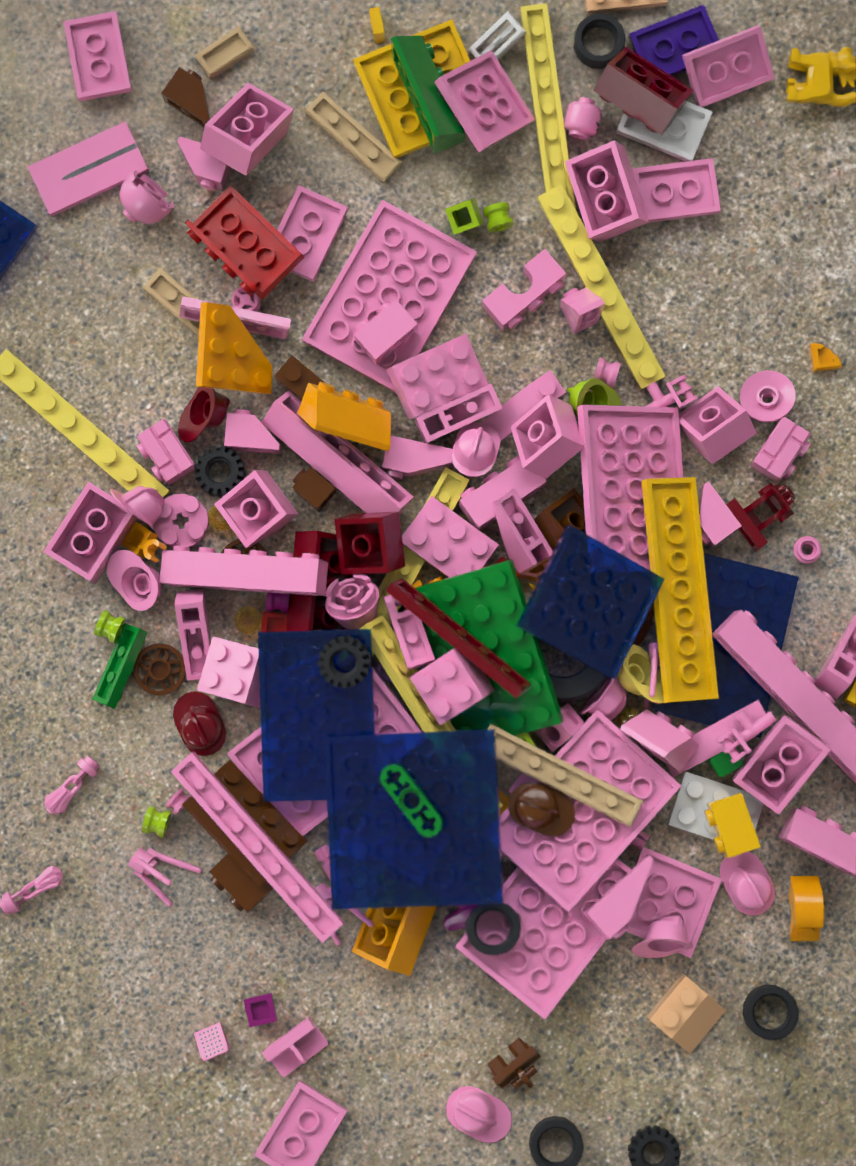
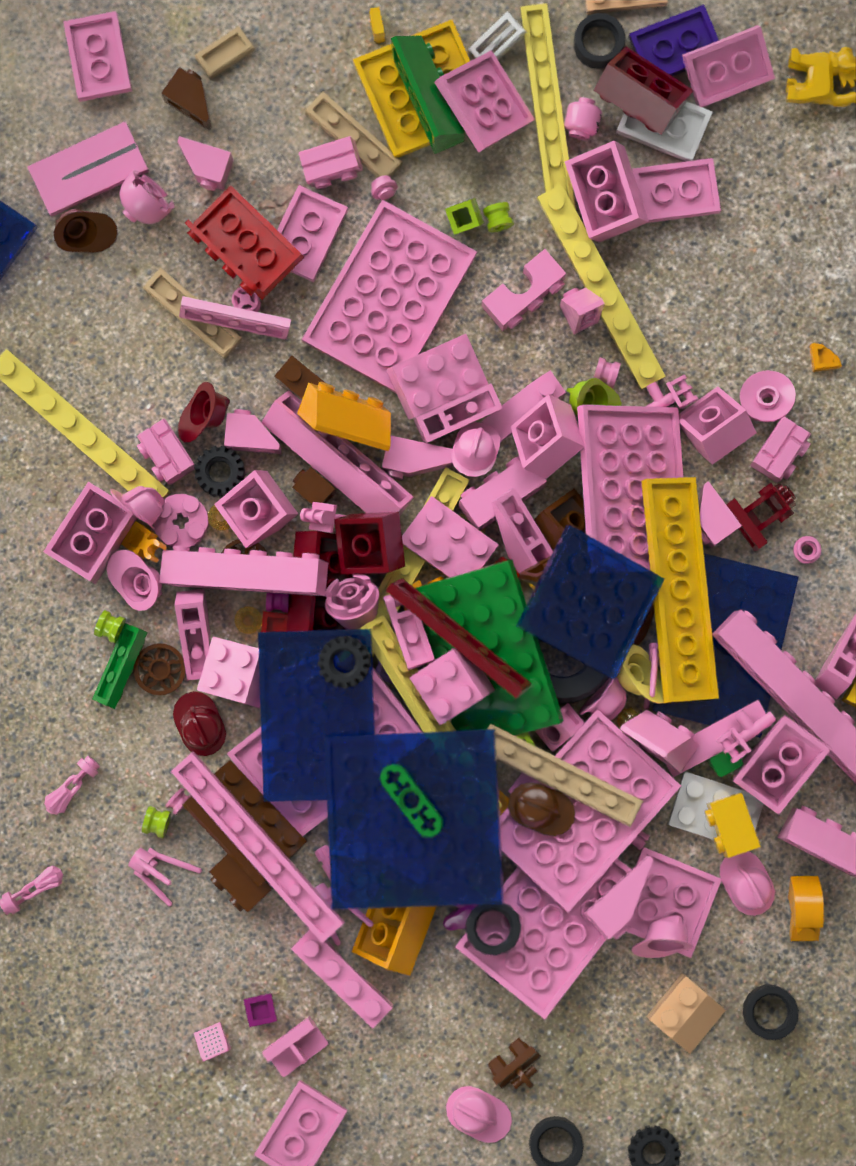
(84, 231): none -> reddish brown piece
(229, 353): light orange plate -> none
(246, 129): bright pink brick -> none
(320, 516): none -> bright pink arm
(331, 162): none -> bright pink brick
(342, 978): none -> bright pink arch
(383, 187): none -> bright pink plate
(385, 331): bright pink brick -> none

